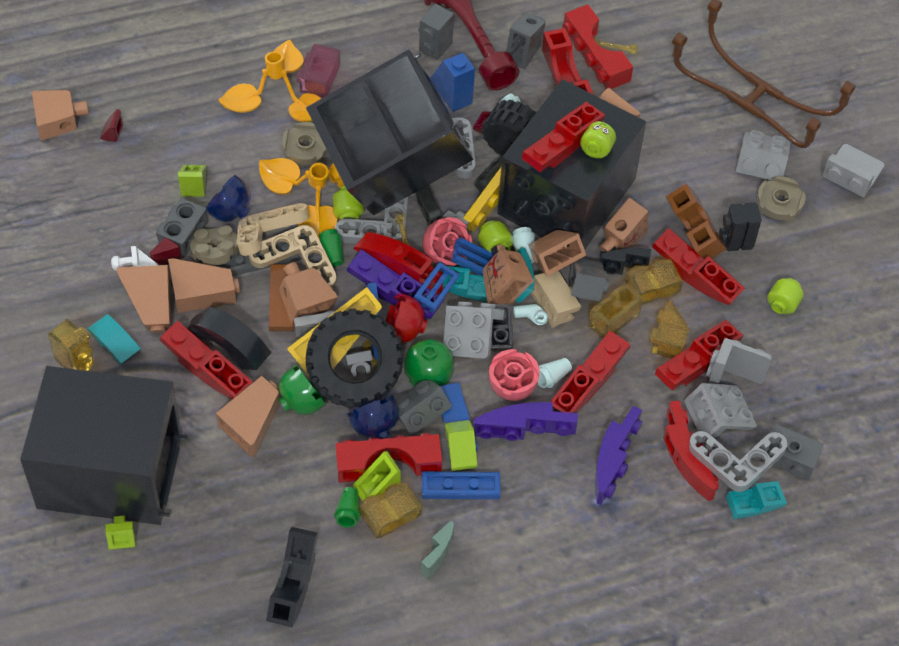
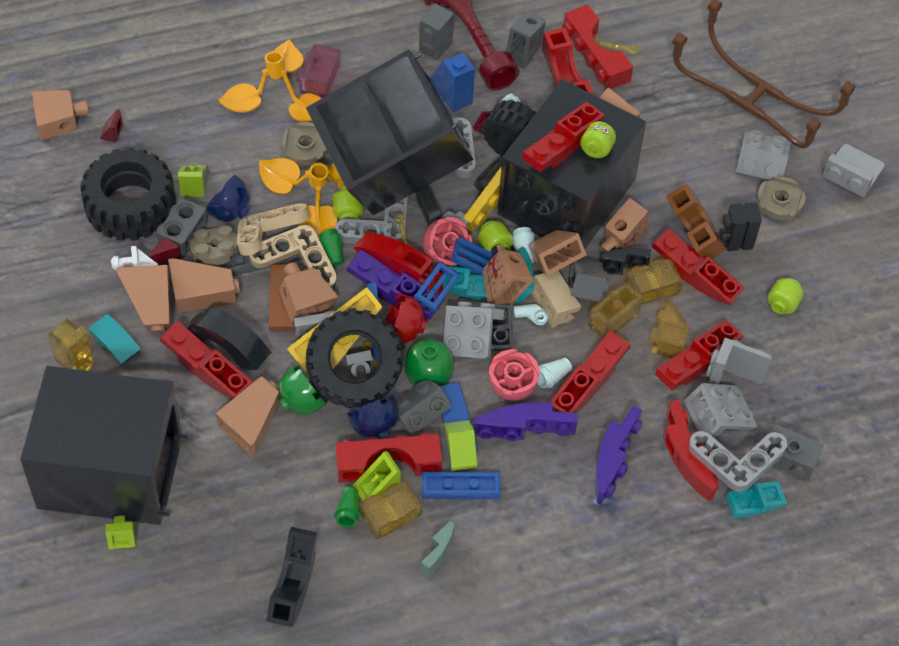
(122, 170): none -> black tyre

